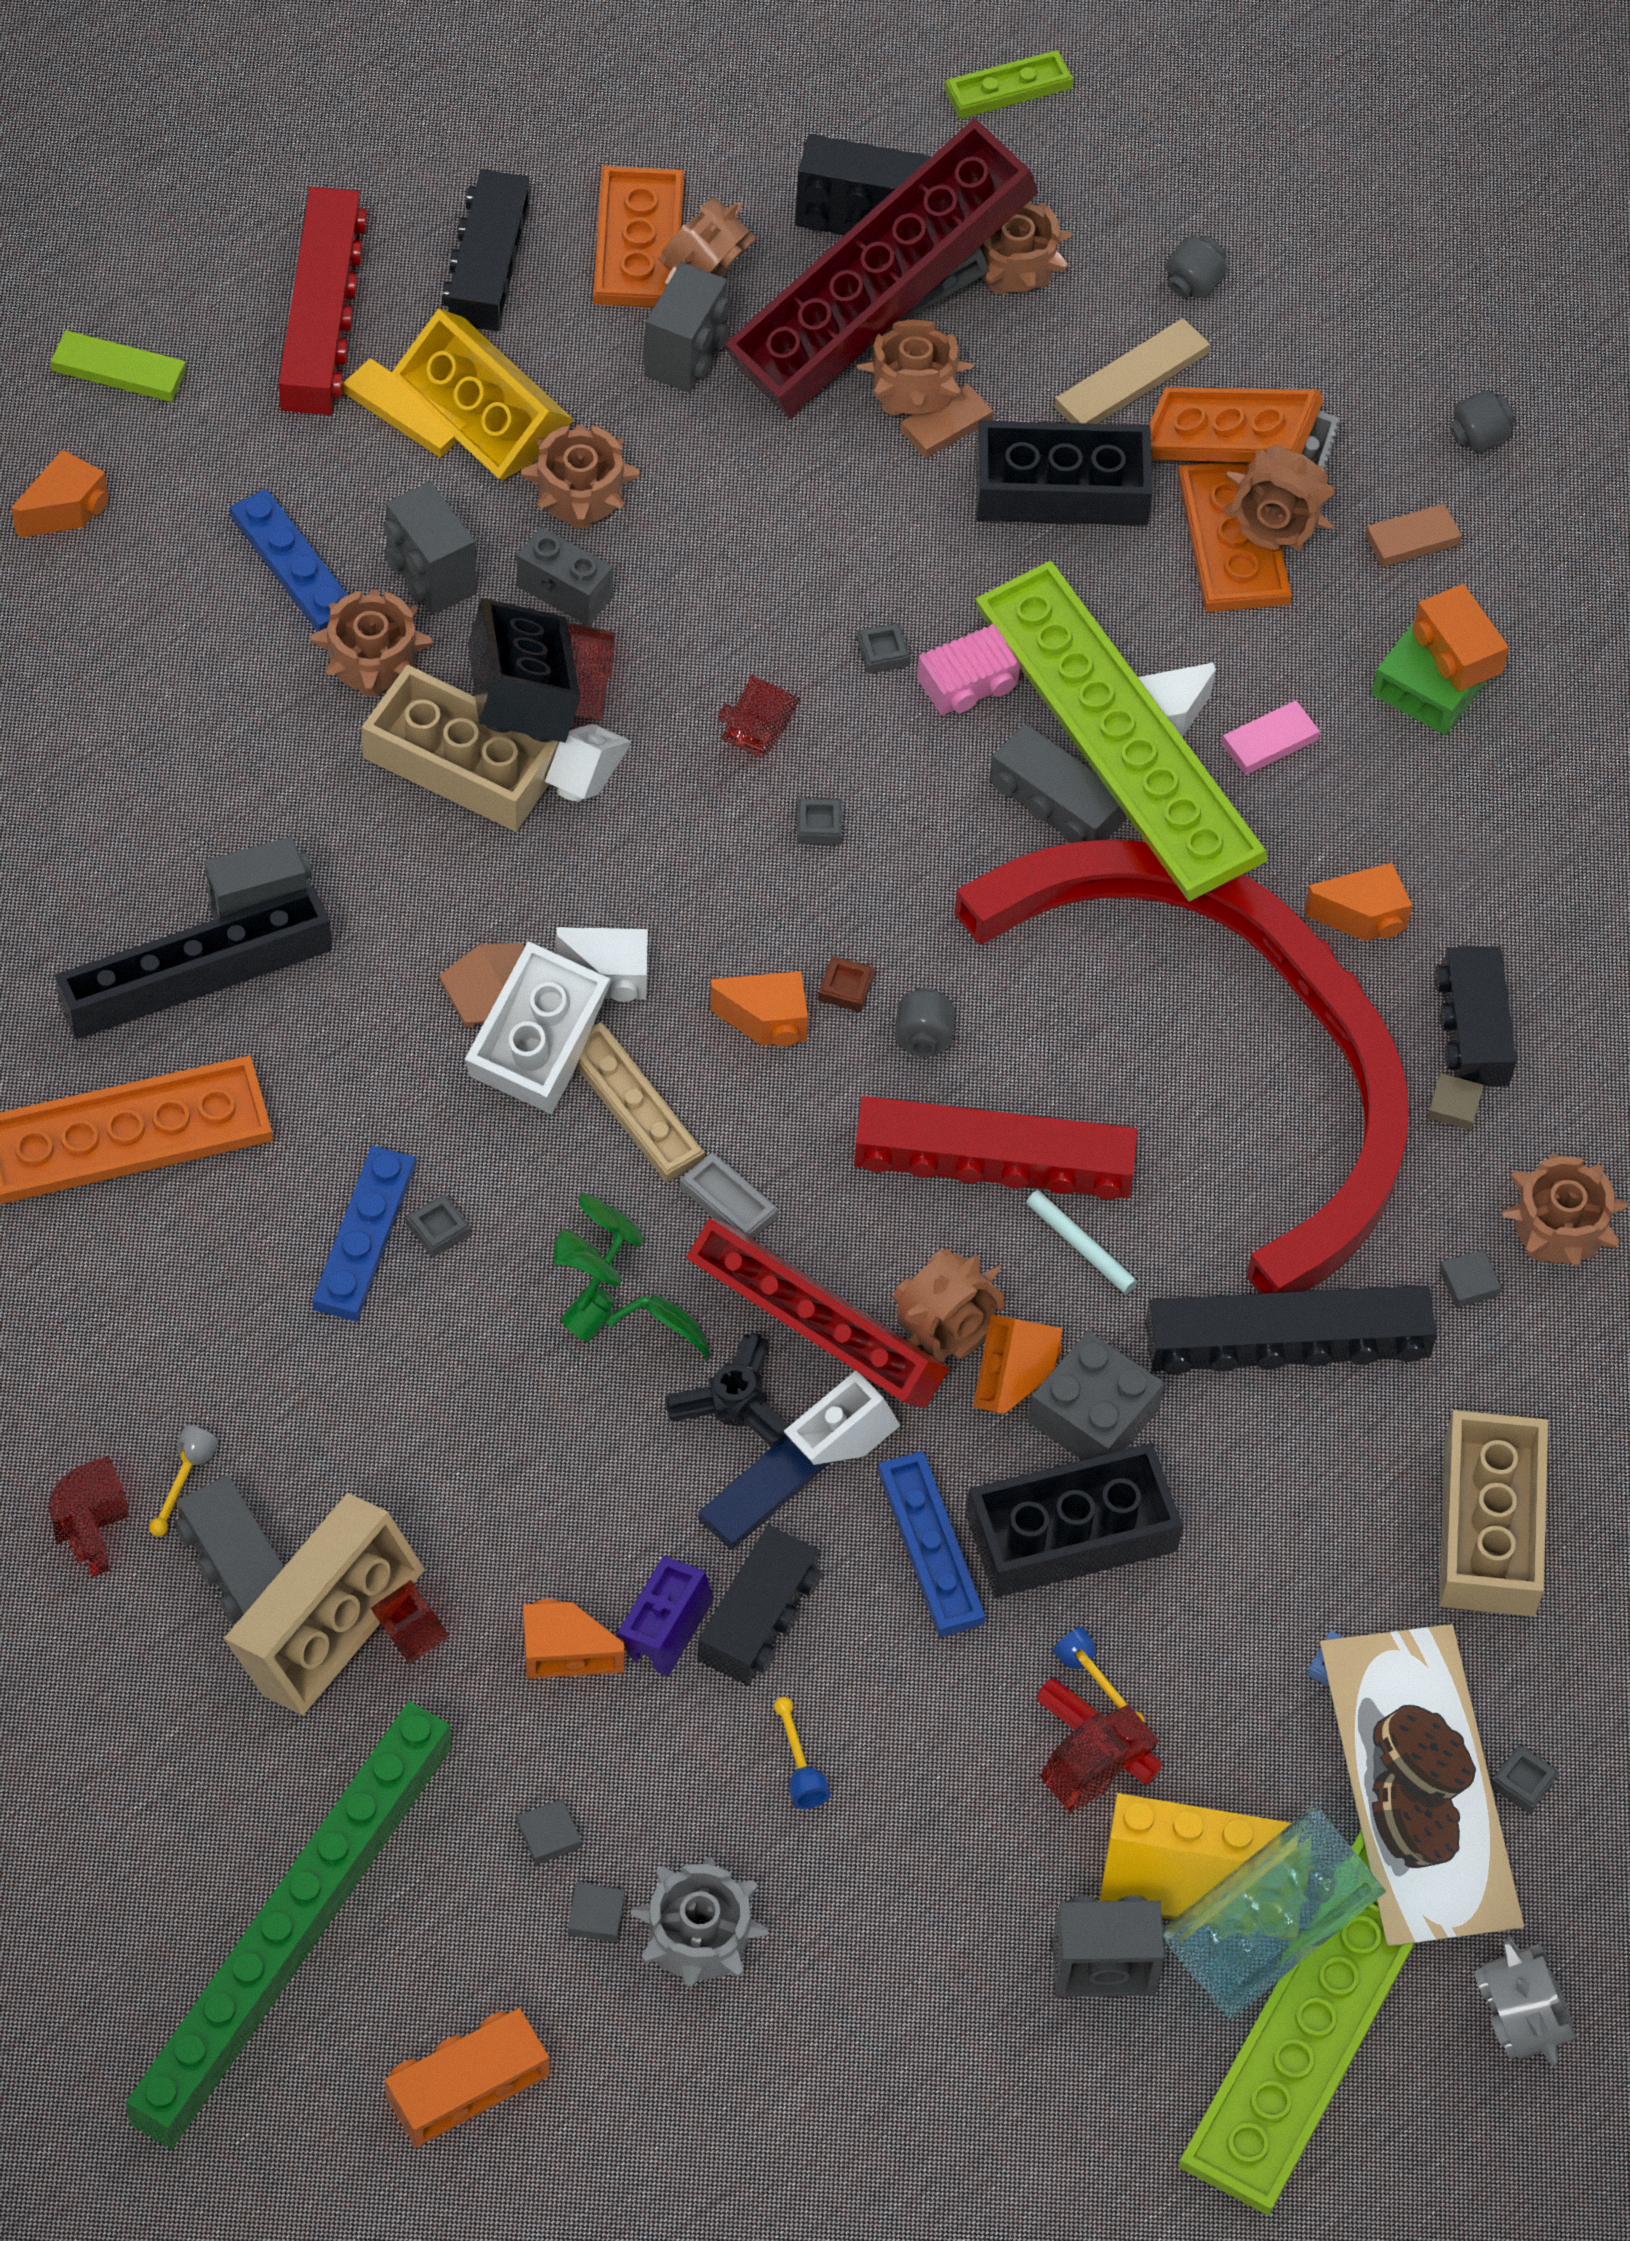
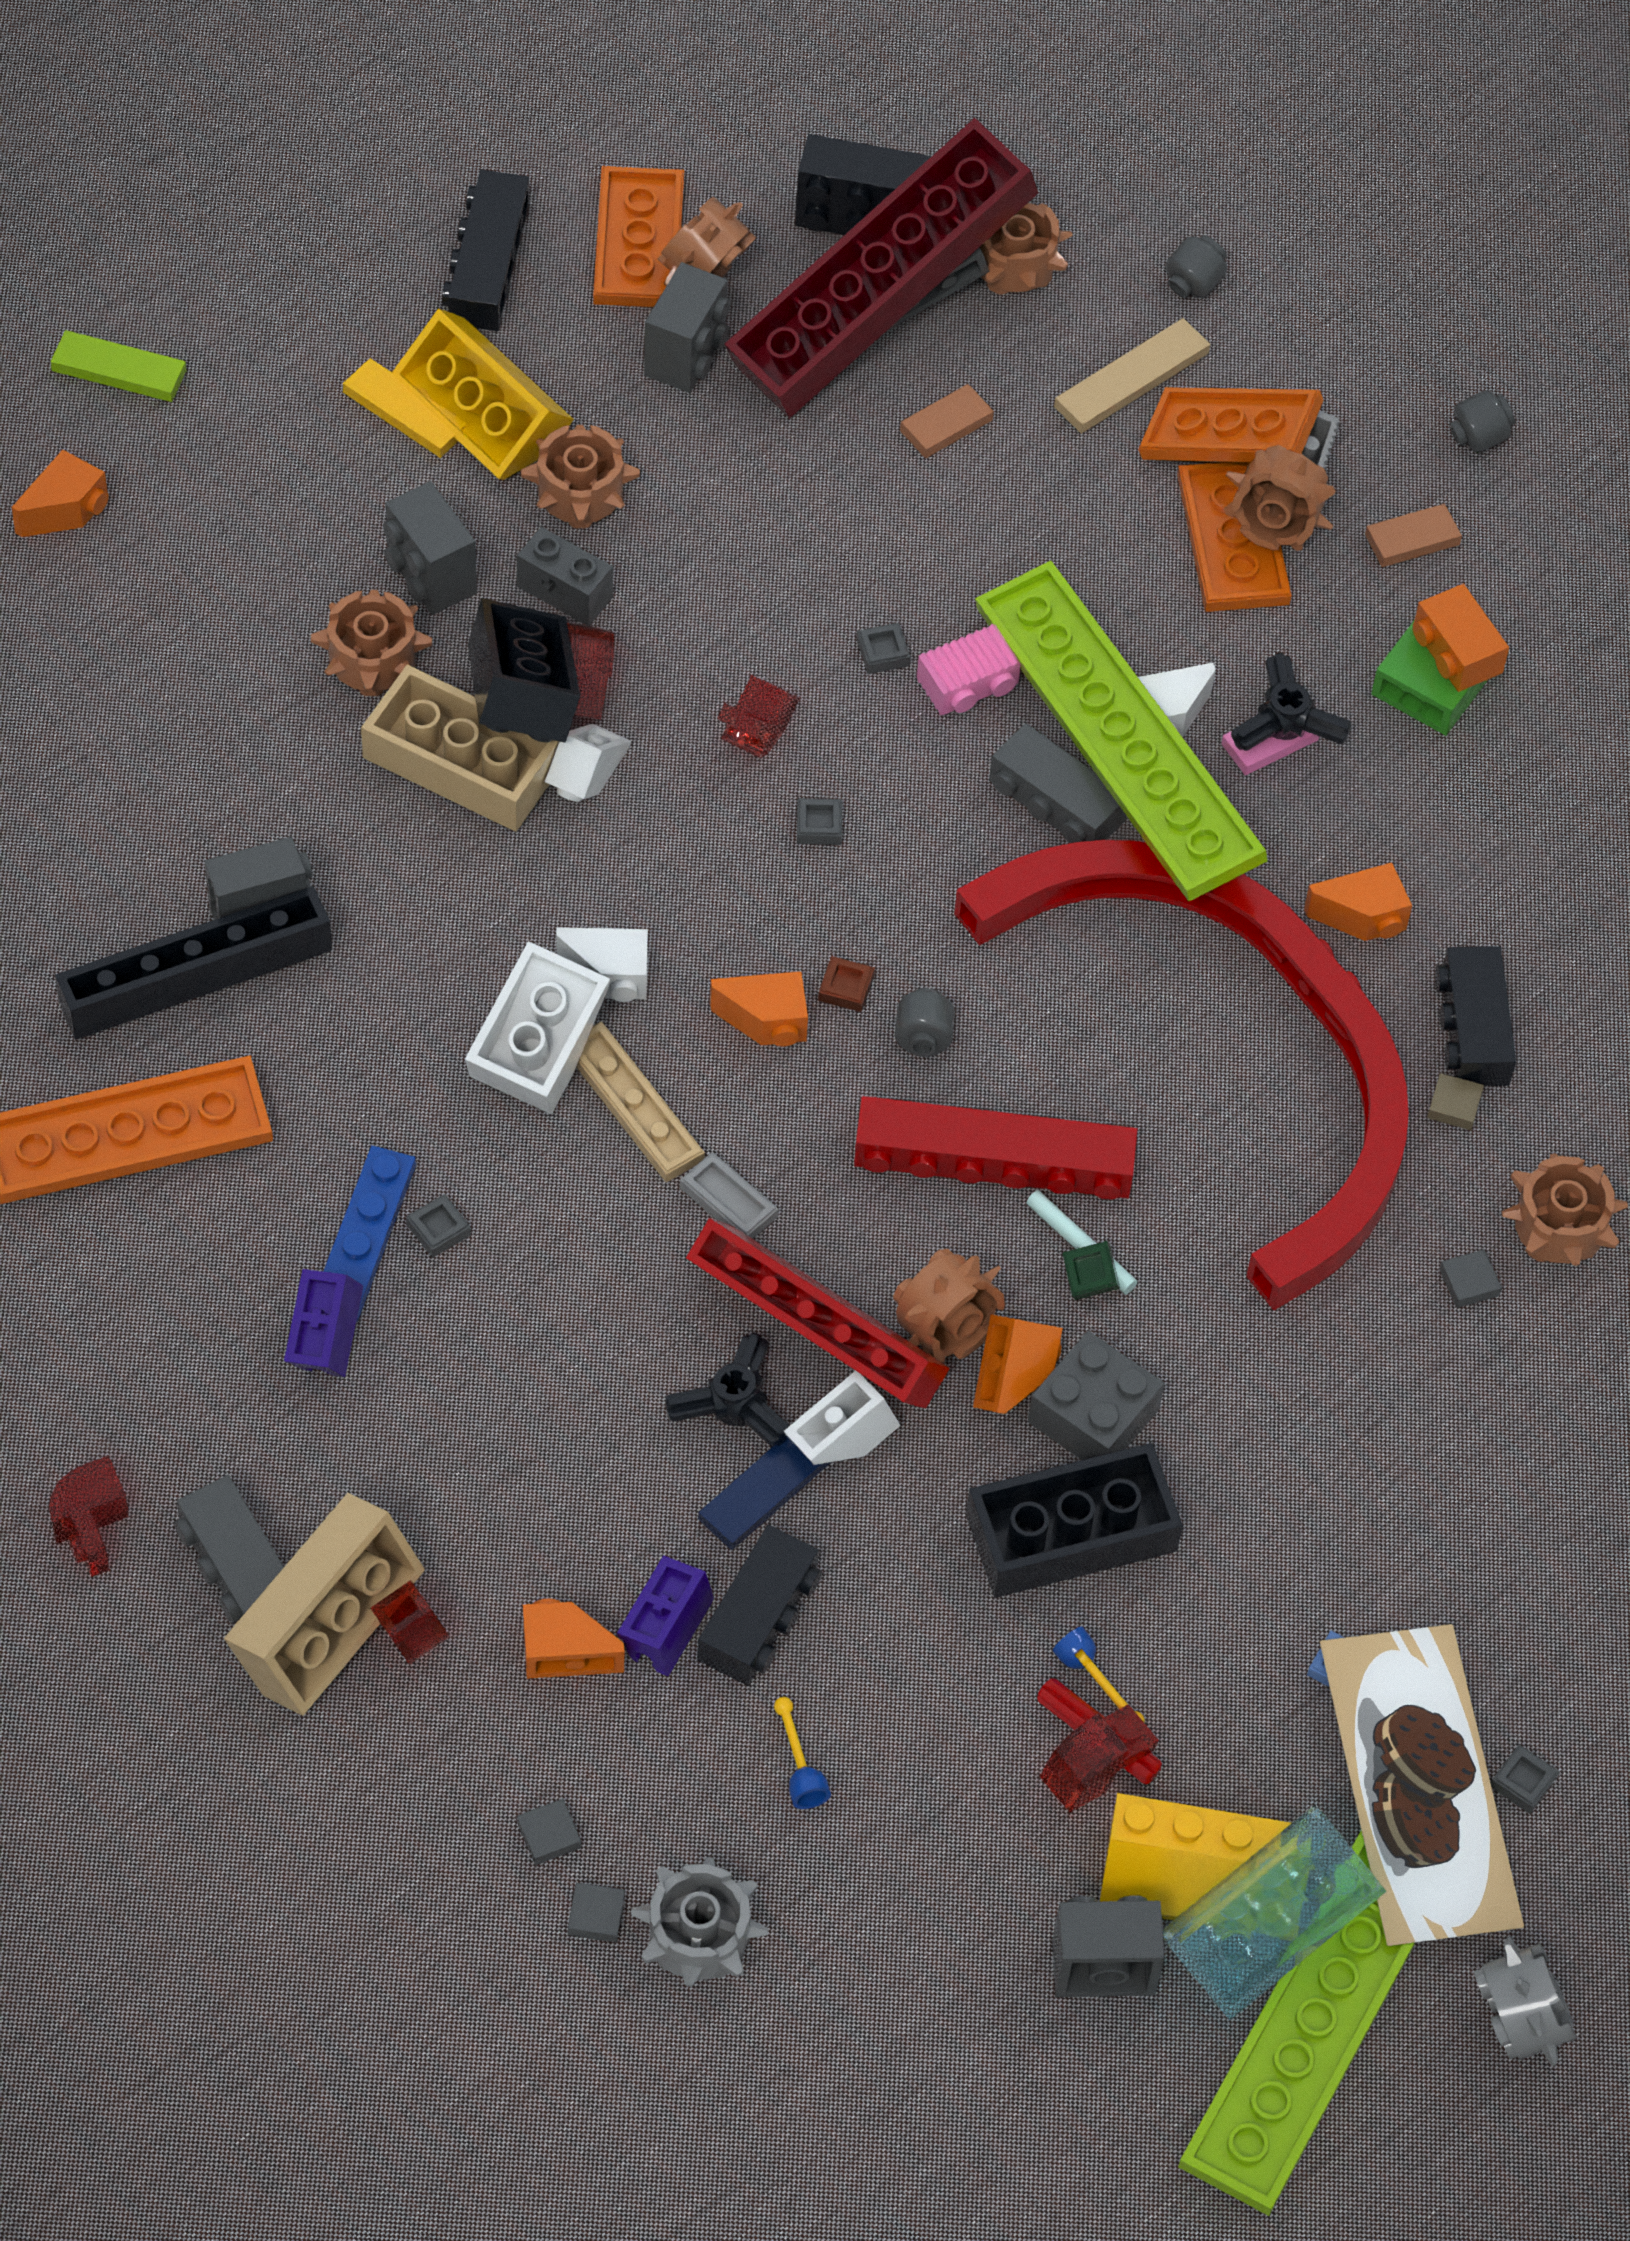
(193, 1447): hinge -> none
(288, 556): blue plate -> none
(288, 1926): green brick -> none
(320, 301): red brick -> none
(323, 1322): none -> dark purple hinge
(466, 2076): orange brick -> none
(478, 979): nougat slope -> none
(595, 1304): green plant -> none
(915, 368): nougat brick -> none
(931, 1544): blue plate -> none
(1008, 84): lime tile -> none
(1063, 472): black brick -> none
(1091, 1270): none -> dark green tile
(1288, 711): none -> black bush
(1290, 1329): black brick -> none
(1494, 1513): tan brick -> none

